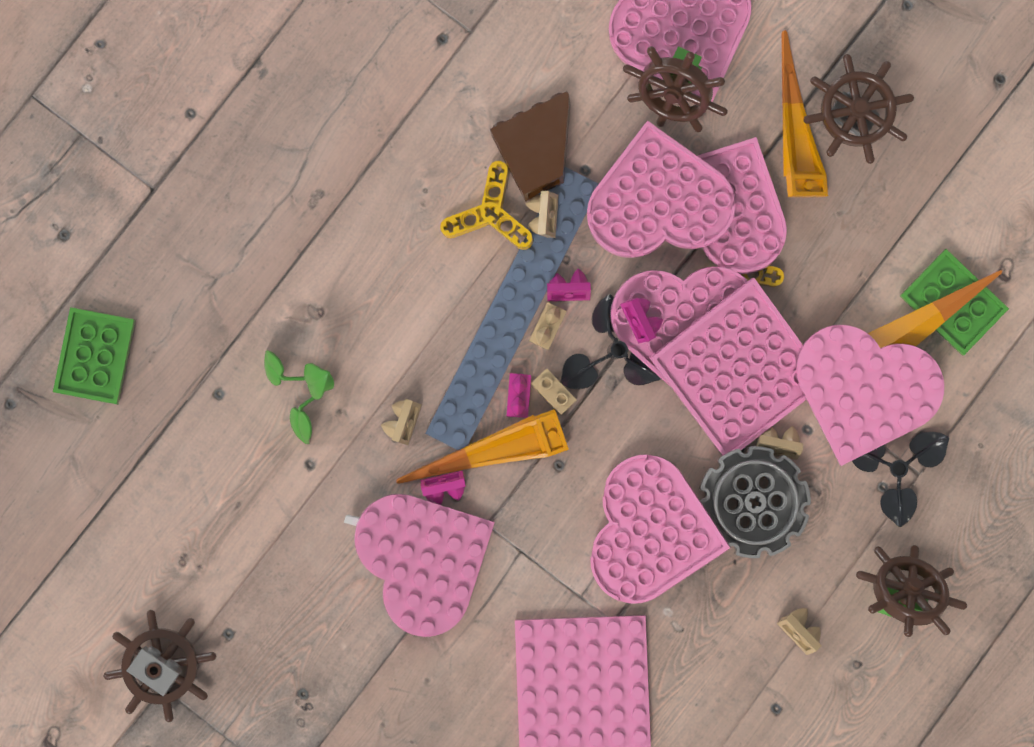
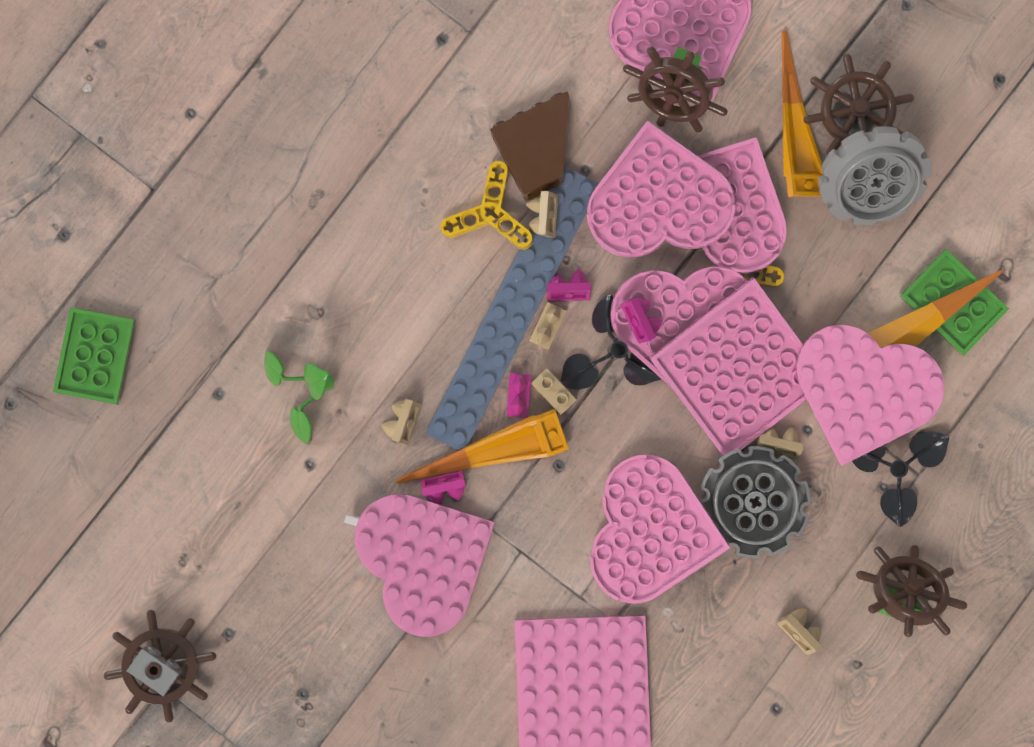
(874, 176): none -> light grey piece

